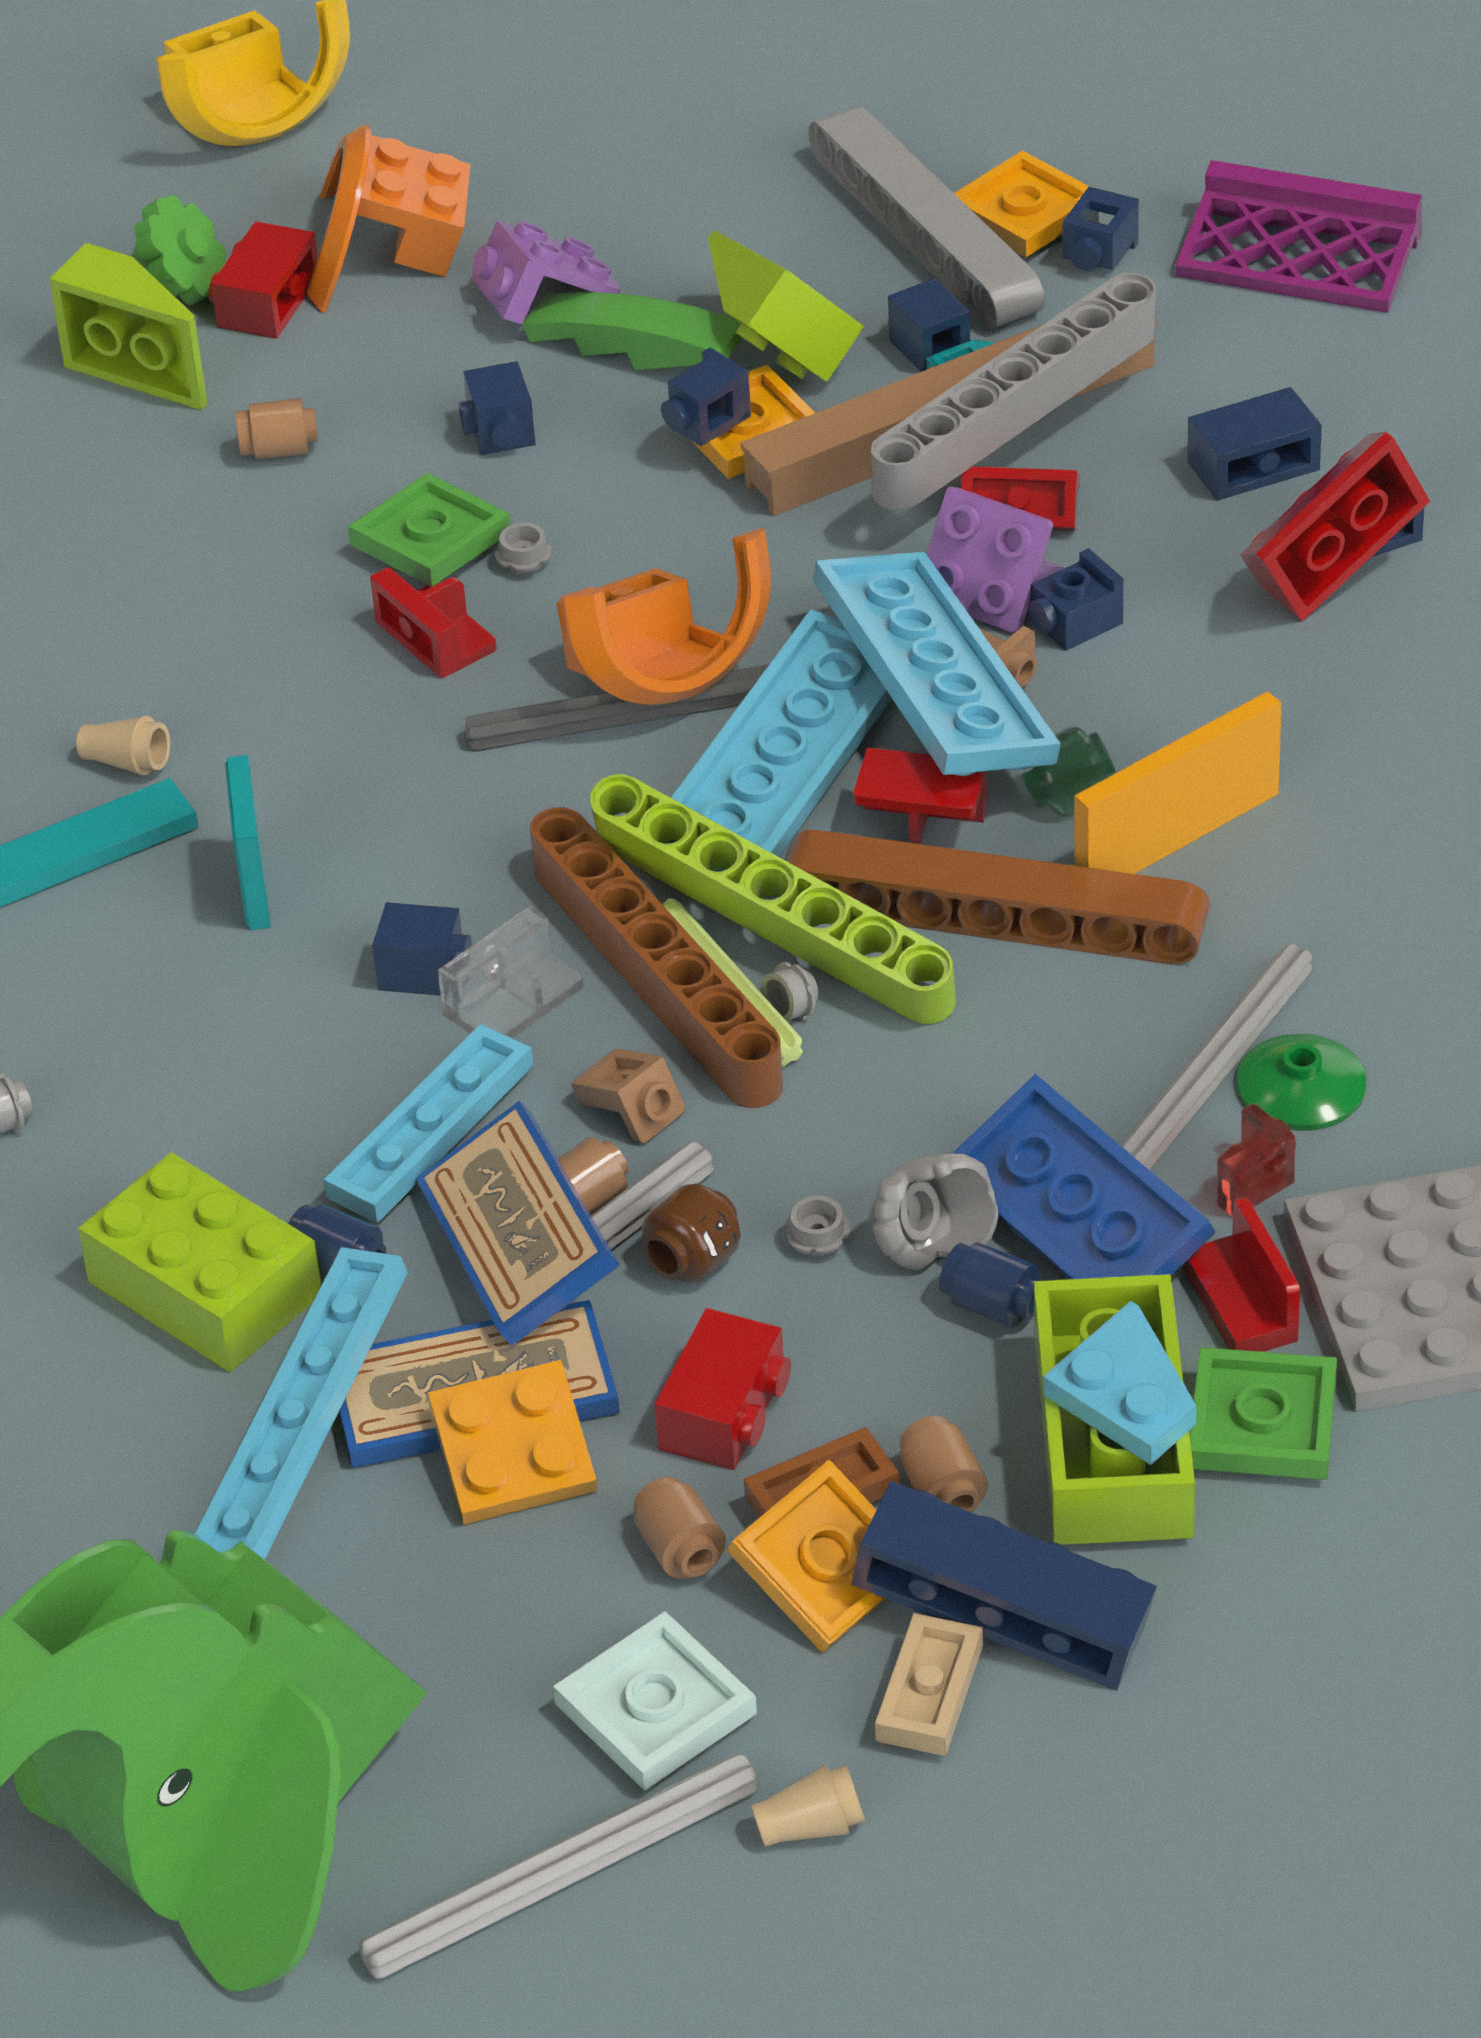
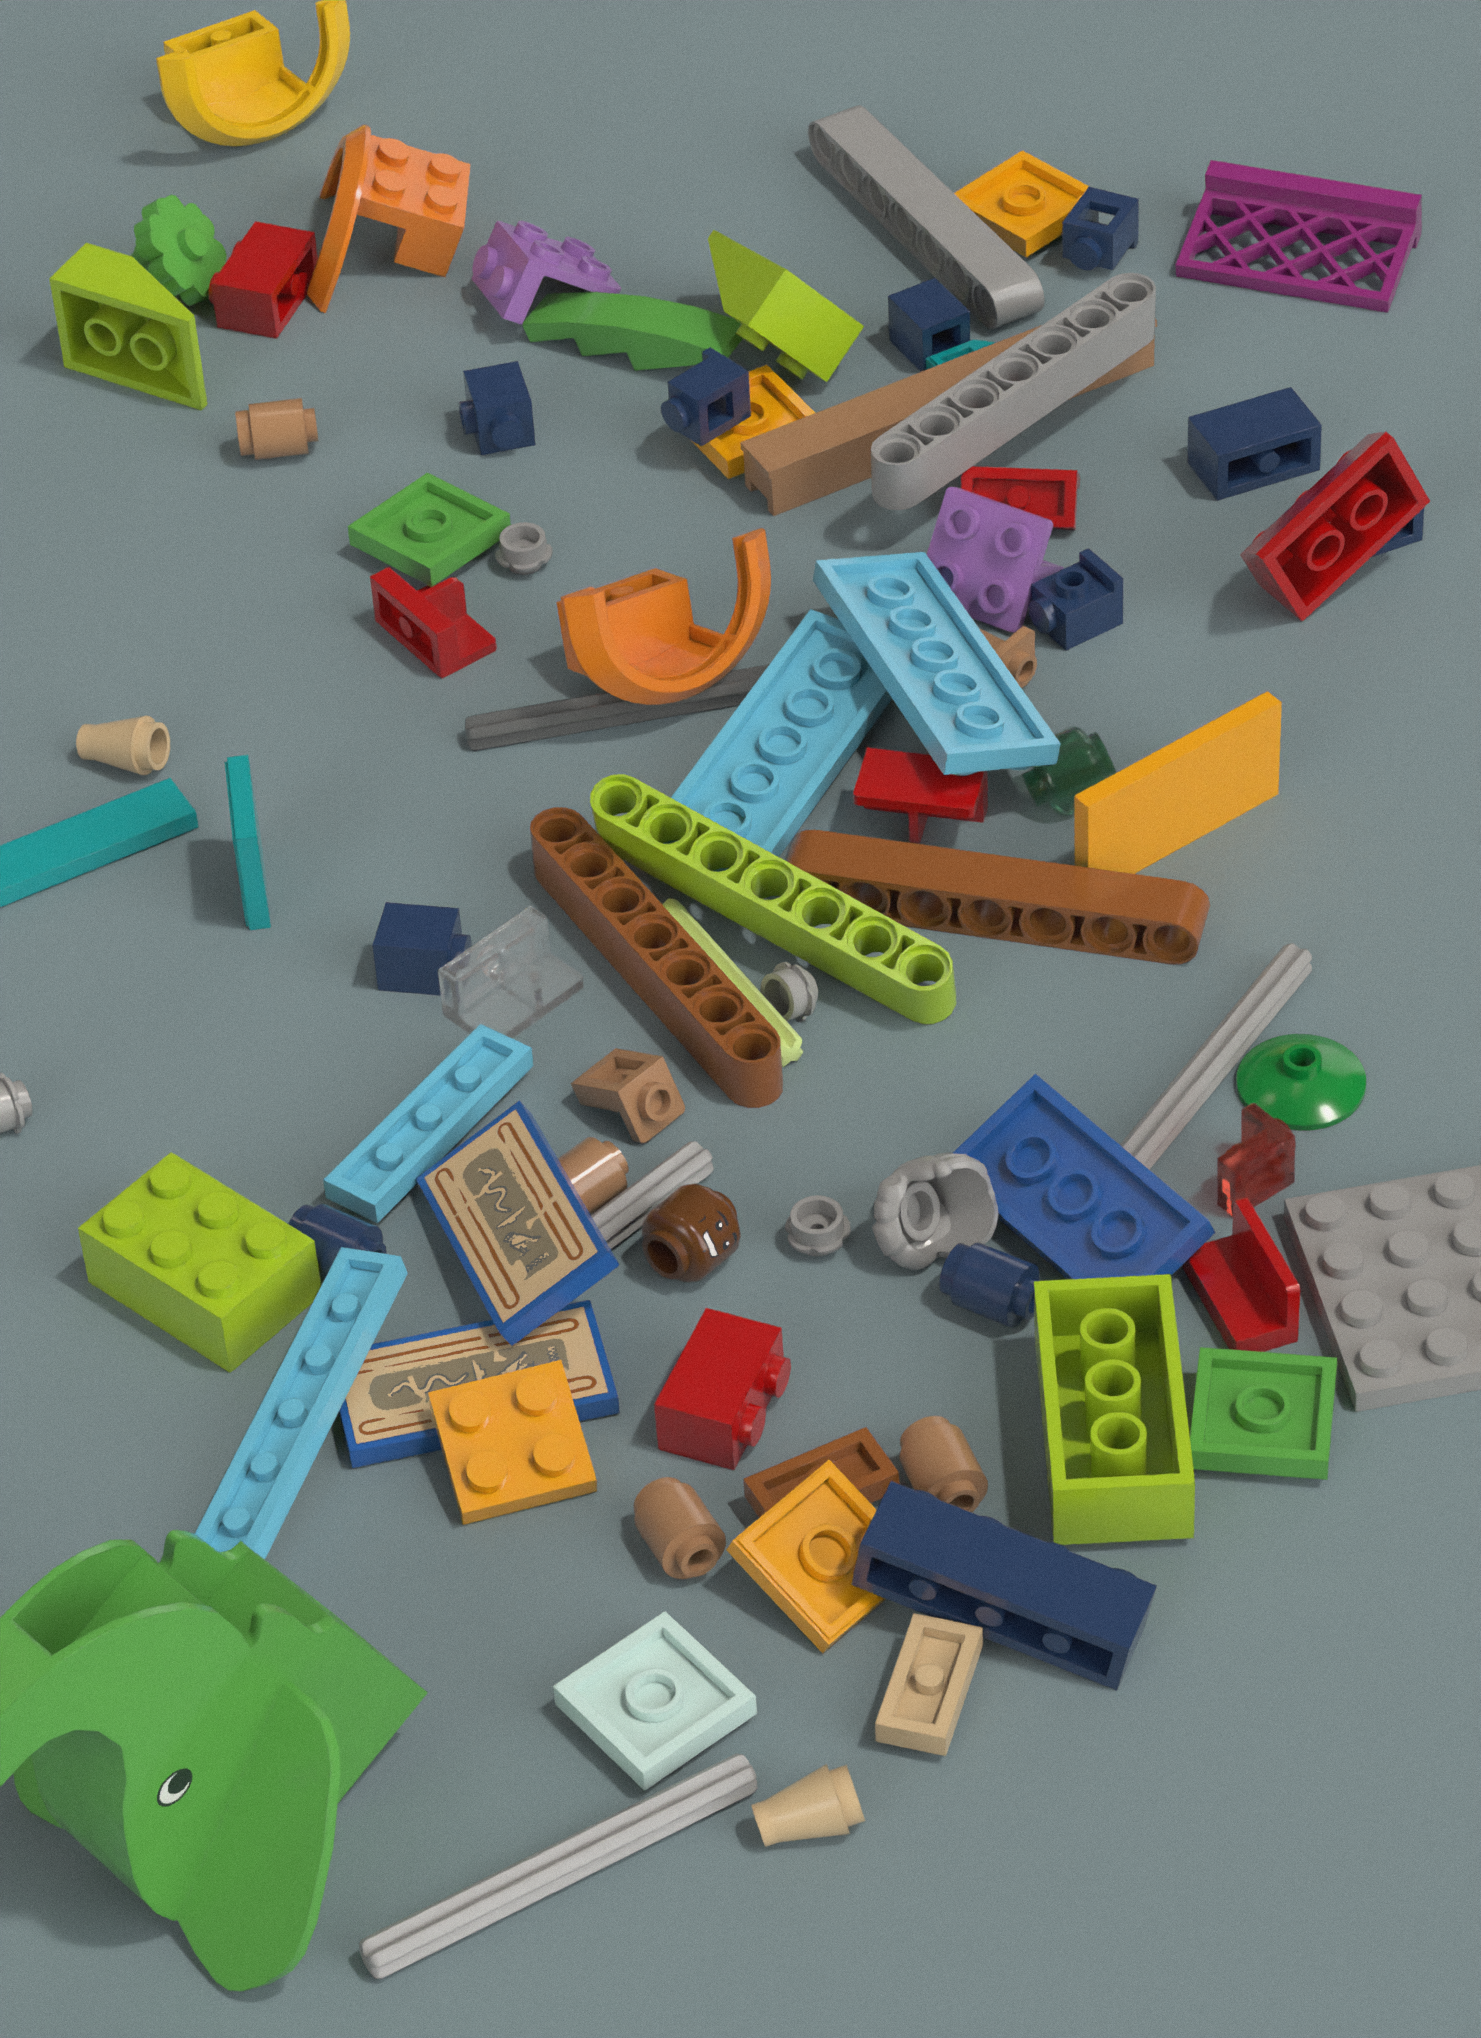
(1125, 1386): medium azure wing -> none

